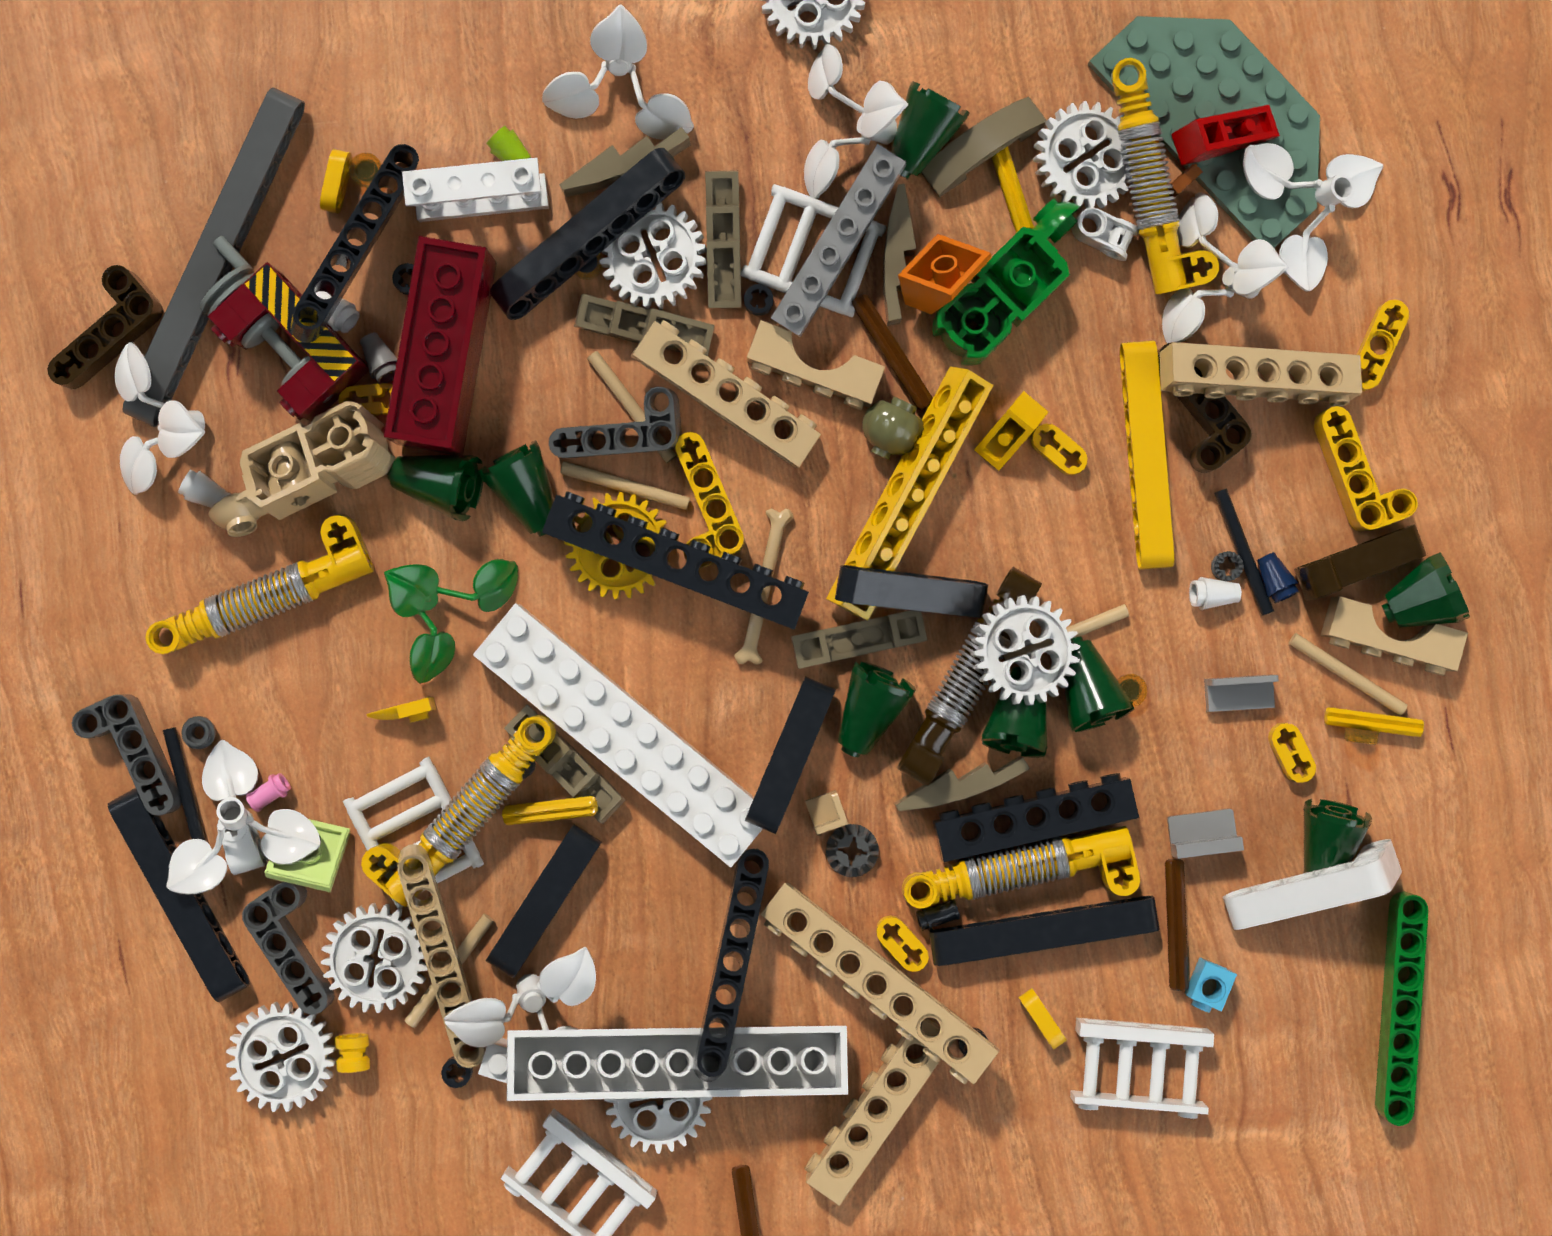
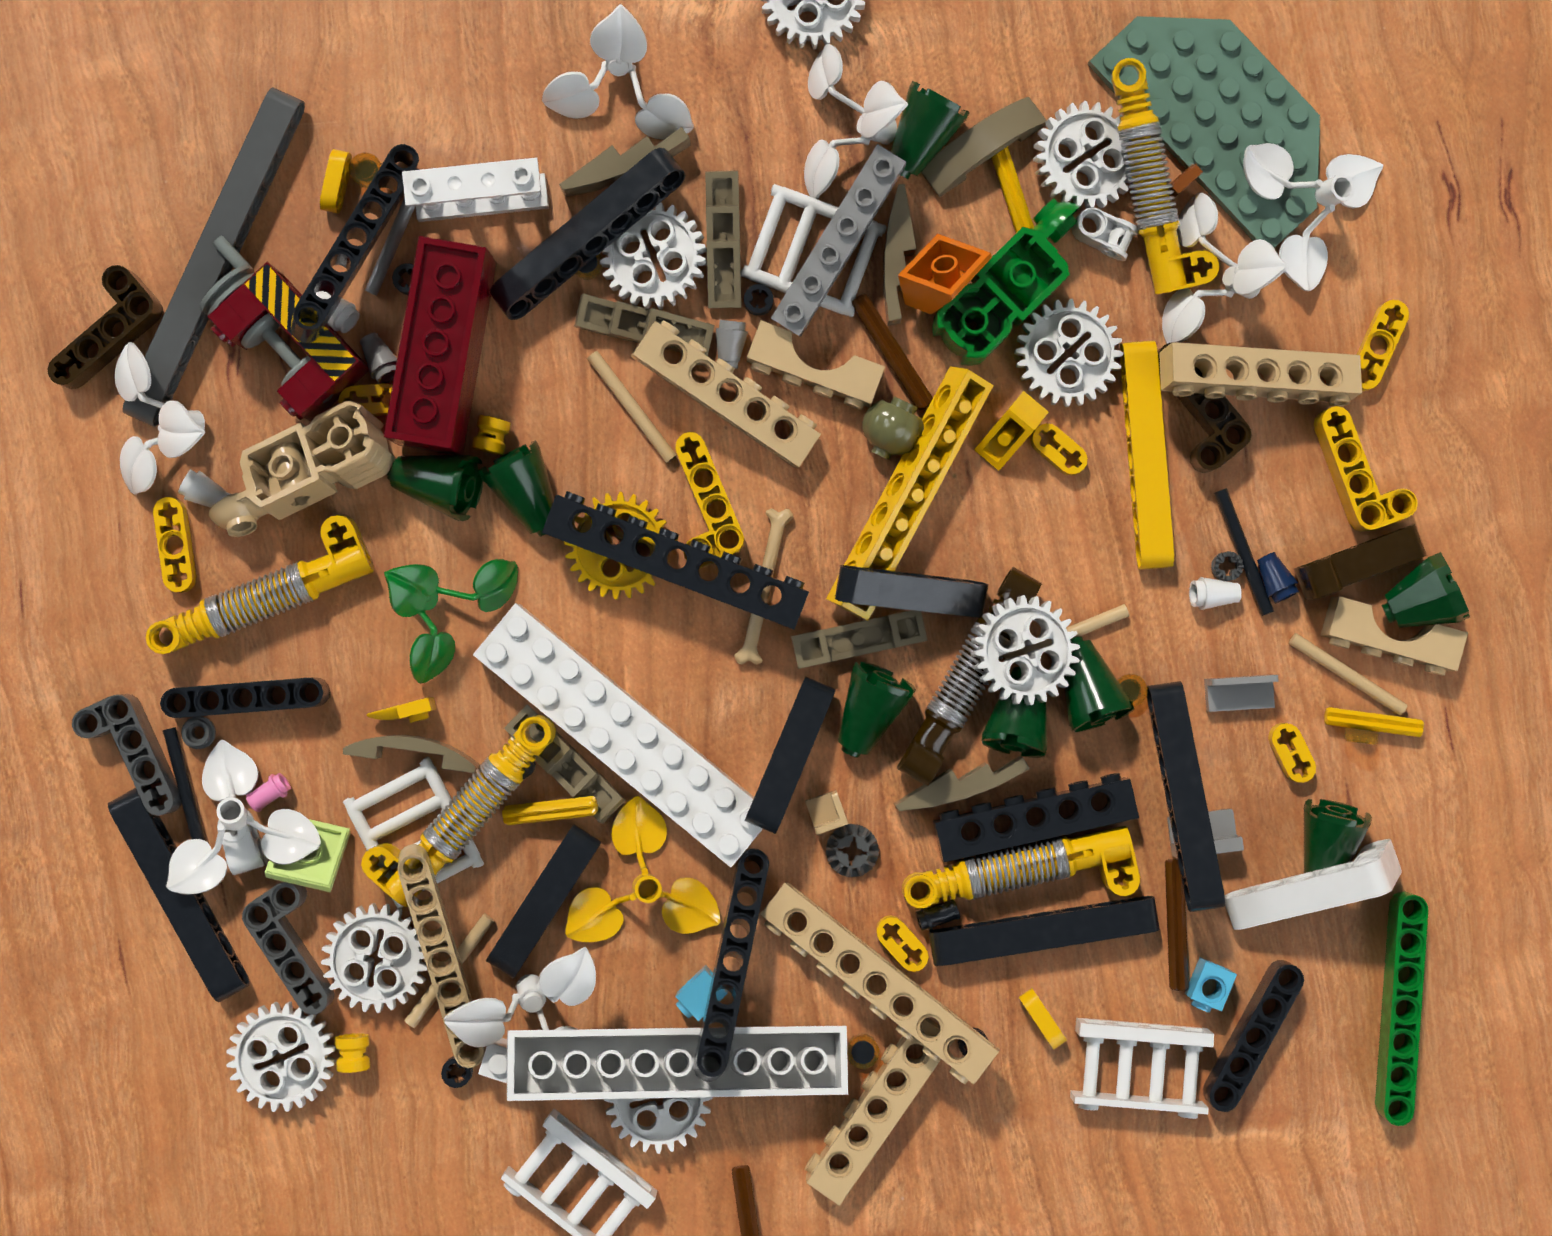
(178, 519): none -> yellow beam
(229, 697): none -> black beam
(389, 248): none -> light grey bar
(452, 758): none -> dark tan slope
(491, 427): none -> yellow wheel
(507, 145): lime cone -> none
(616, 433): dark grey beam -> none
(625, 485): tan bar -> none
(687, 908): none -> yellow plant
(695, 992): none -> medium azure brick
(730, 341): none -> light grey cone
(862, 1051): none -> tile
(1048, 332): none -> white gear
(1185, 797): none -> black beam
(1224, 134): red slope -> none
(1253, 1052): none -> black beam

